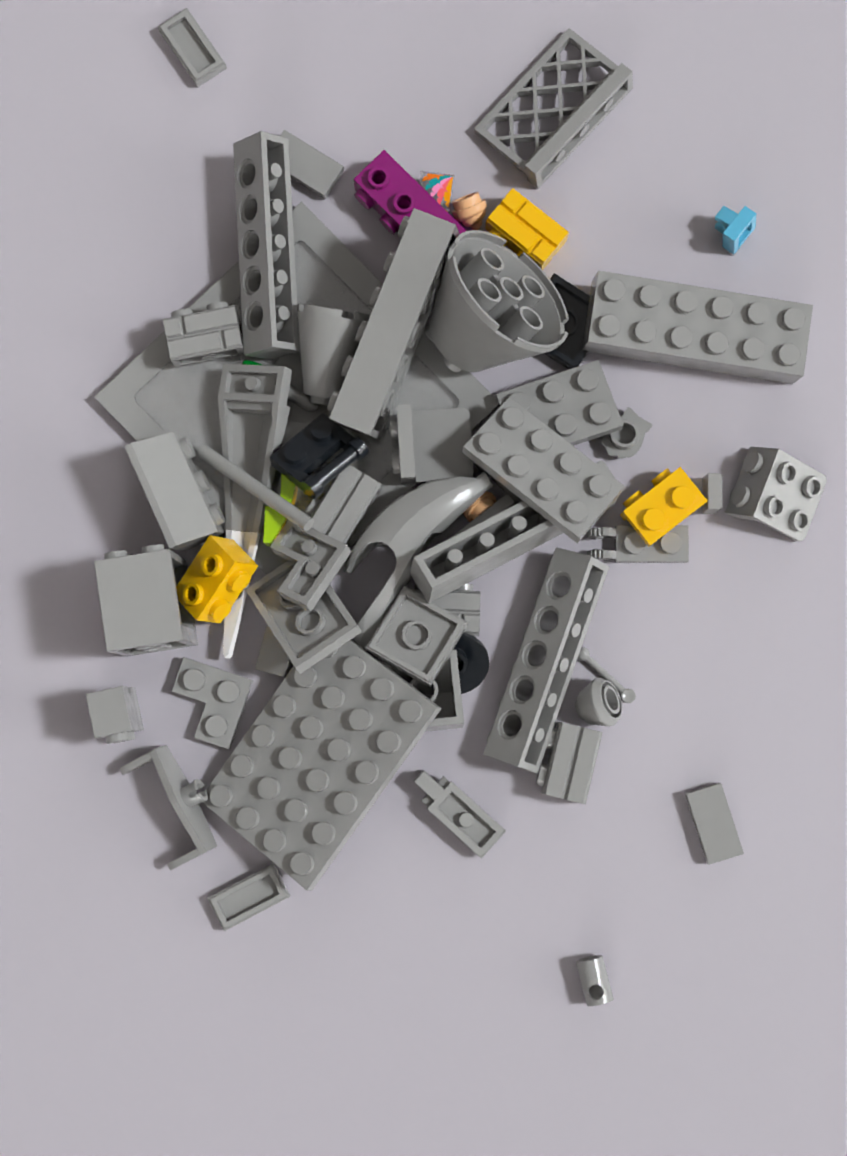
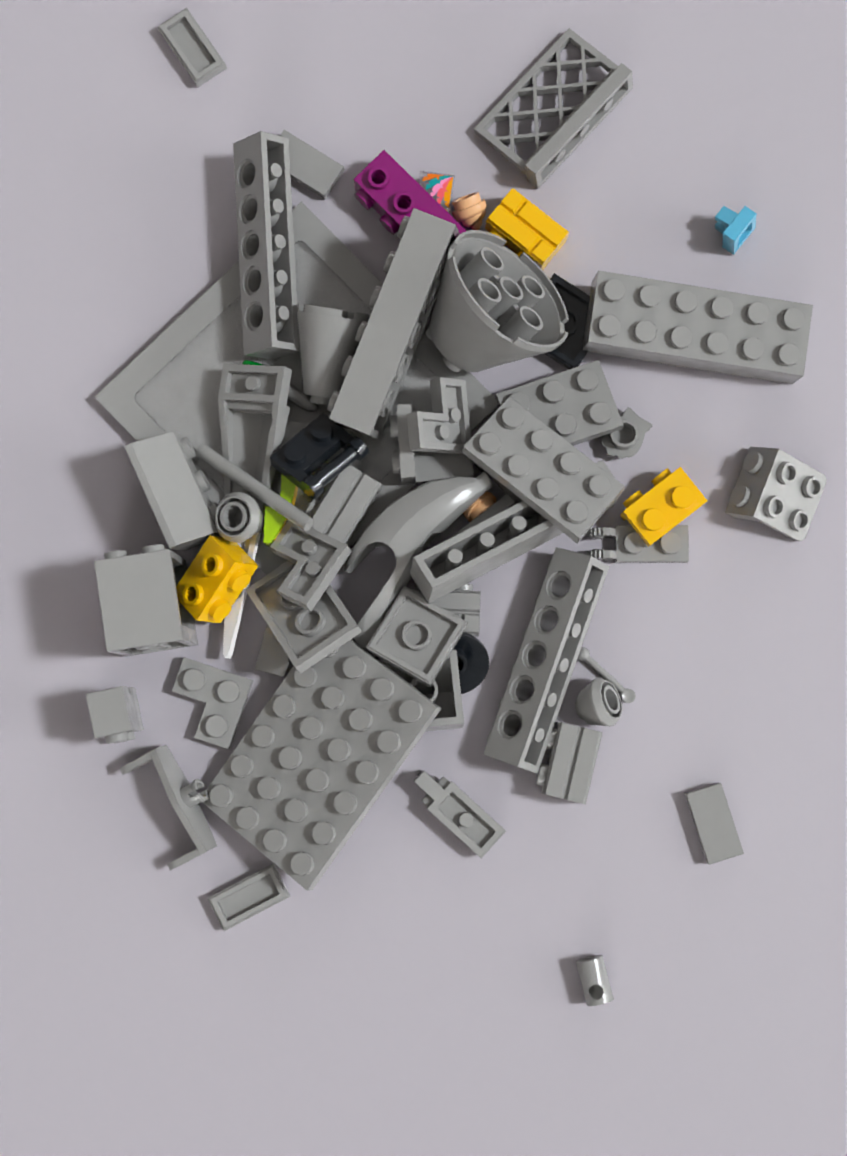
(203, 334): light grey brick -> none
(238, 517): none -> light grey cone
(447, 425): none -> light grey plate
(712, 492): light grey tile -> none

